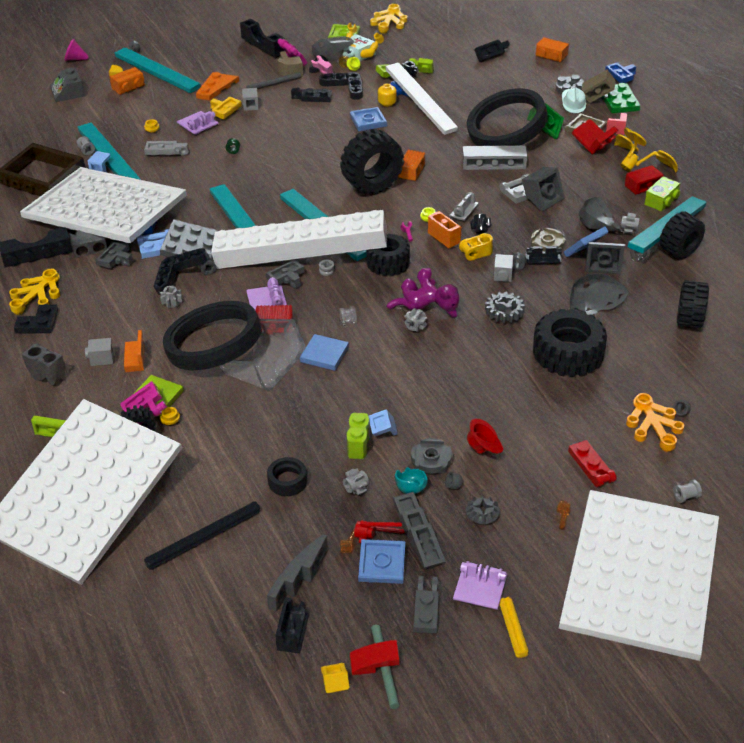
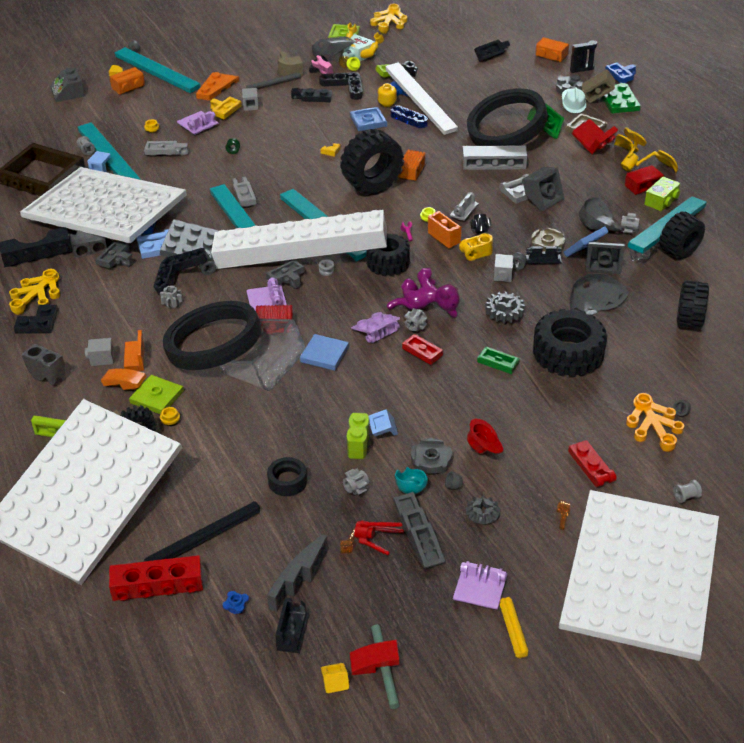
(75, 52): dark pink hat -> none
(125, 377): none -> orange slope
(147, 398): dark pink plate -> none
(155, 578): none -> red brick
(235, 607): none -> blue plate
(244, 192): none -> light grey hinge
(253, 34): black arch -> none
(291, 50): dark pink plate -> none
(331, 150): none -> yellow tile
(347, 316): clear wheel -> none
(377, 326): none -> lavender hinge
(381, 561): medium blue tile -> none
(409, 116): none -> clear blue beam
(422, 349): none -> red plate
(424, 65): lime plate -> none
(426, 607): dark grey hinge -> none
(498, 360): none -> green tile
(579, 57): none -> black plate
(618, 123): coral panel -> none

